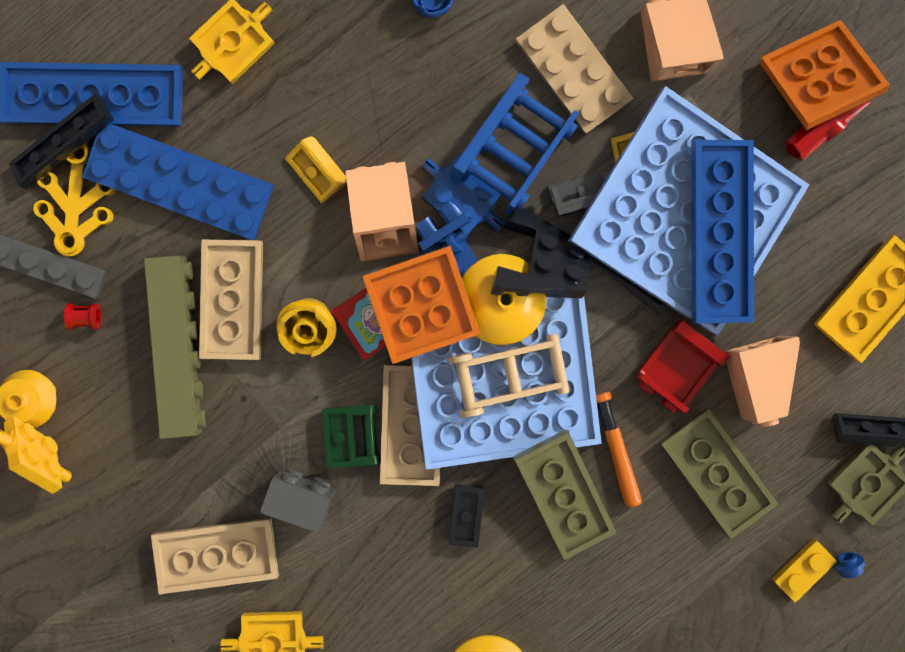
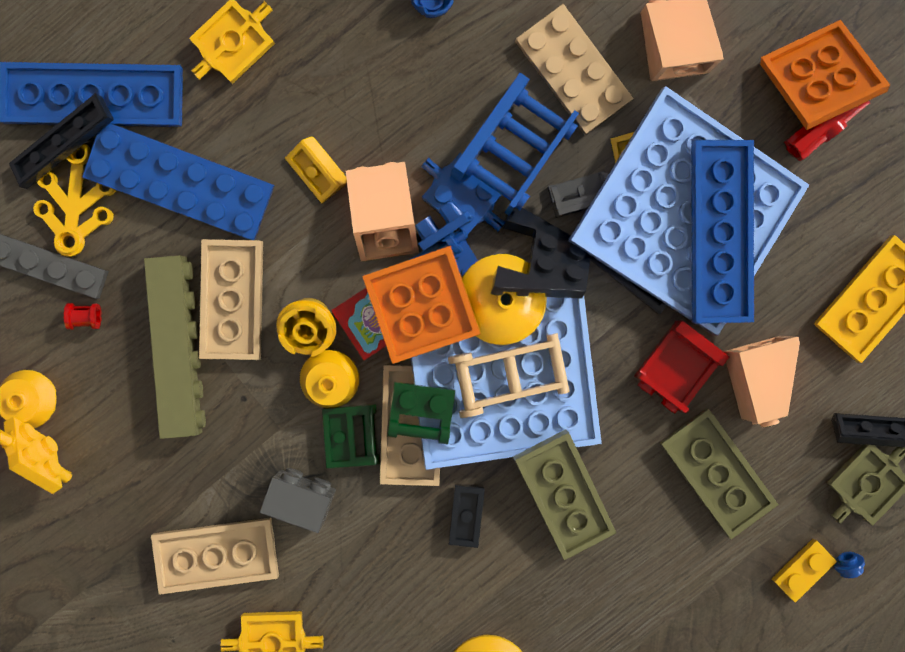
(329, 379): none -> yellow cone
(421, 402): none -> dark green plate
(621, 462): orange piece -> none

